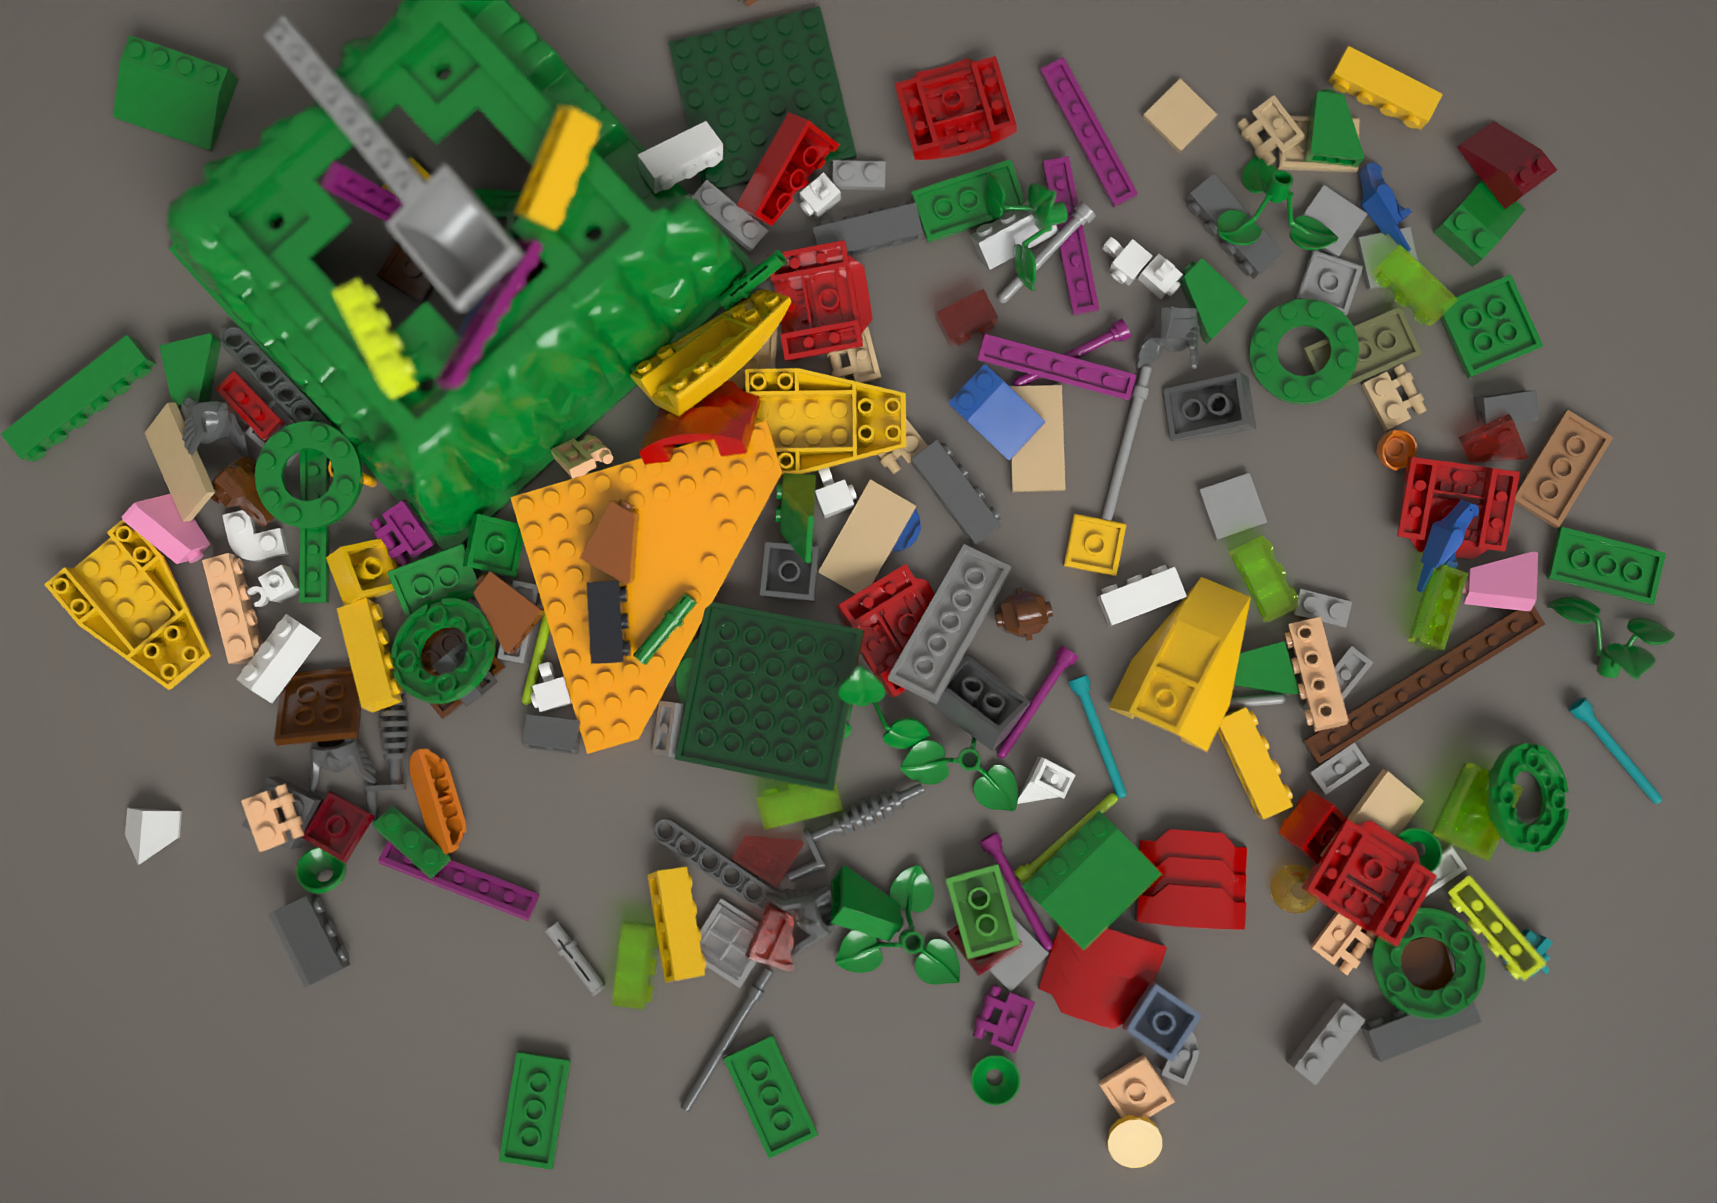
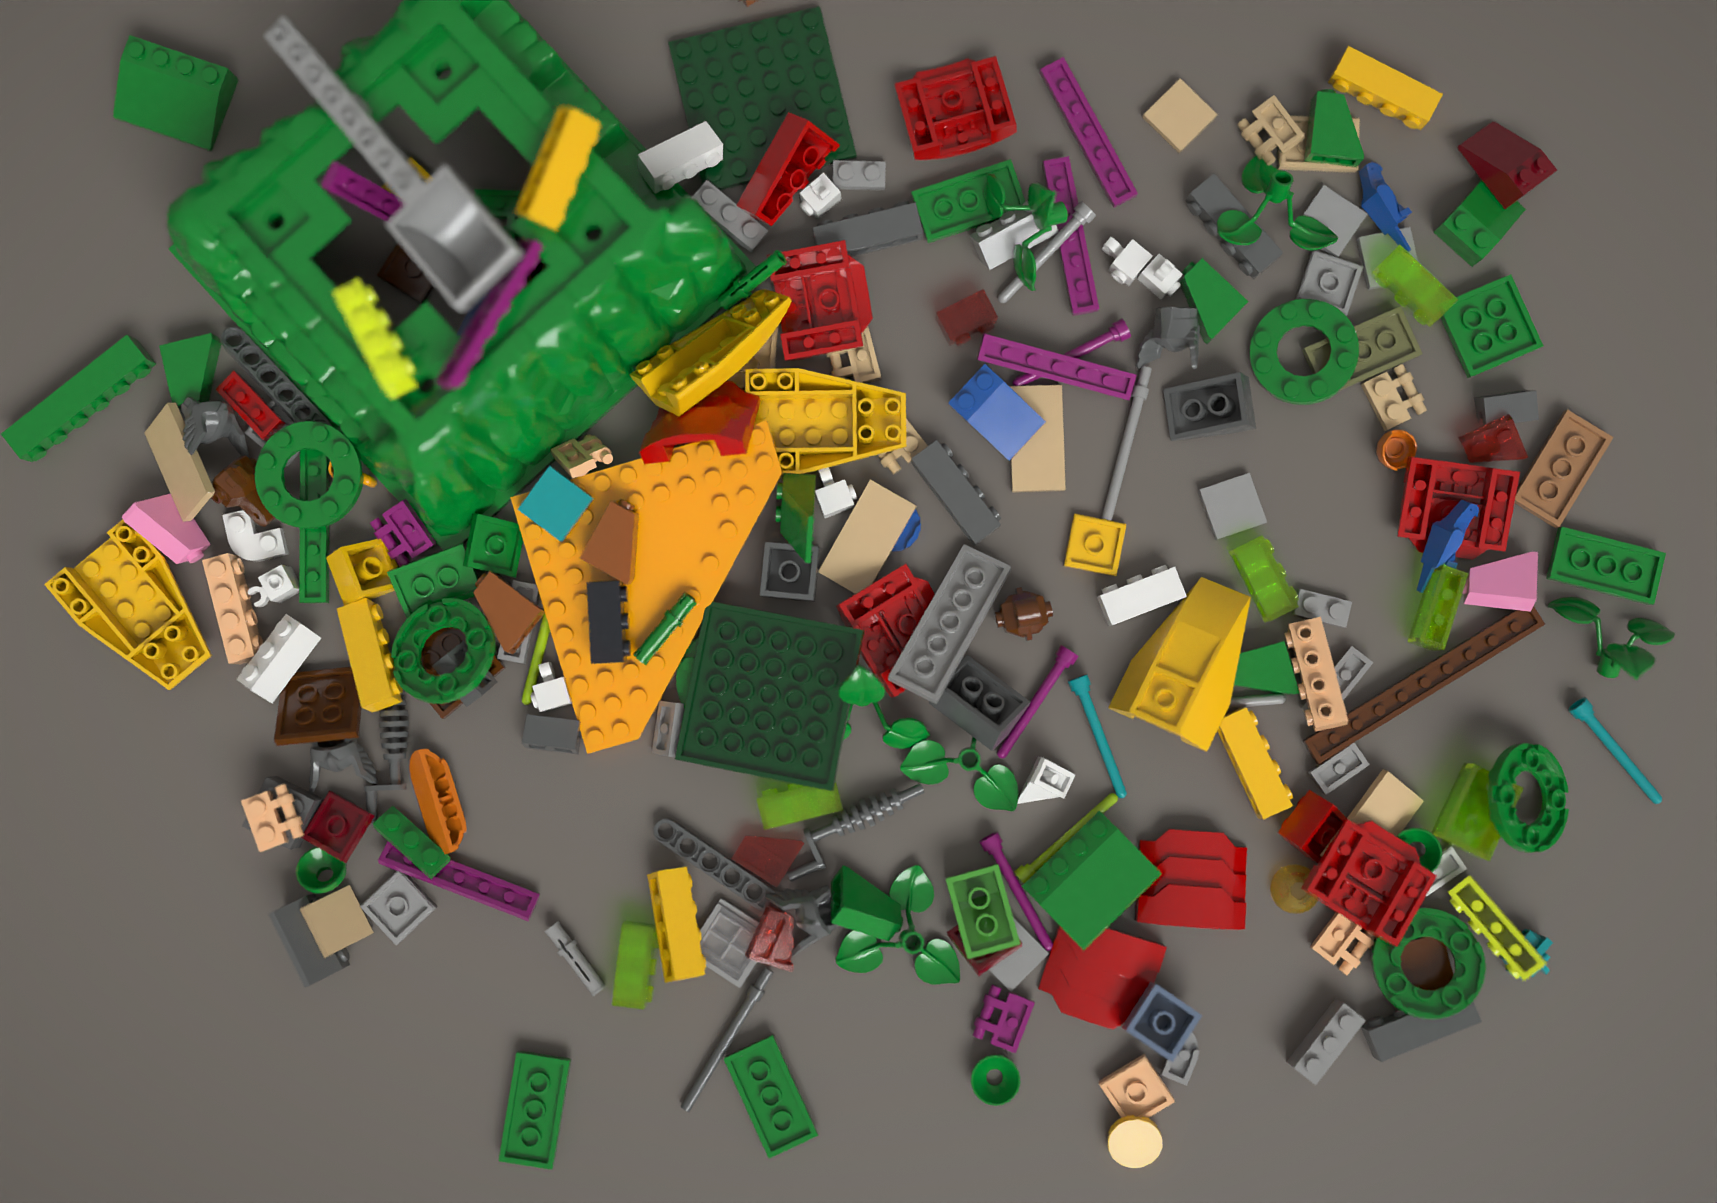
(151, 830): white slope -> none
(336, 921): none -> tan tile
(398, 907): none -> light grey tile
(555, 503): none -> teal tile

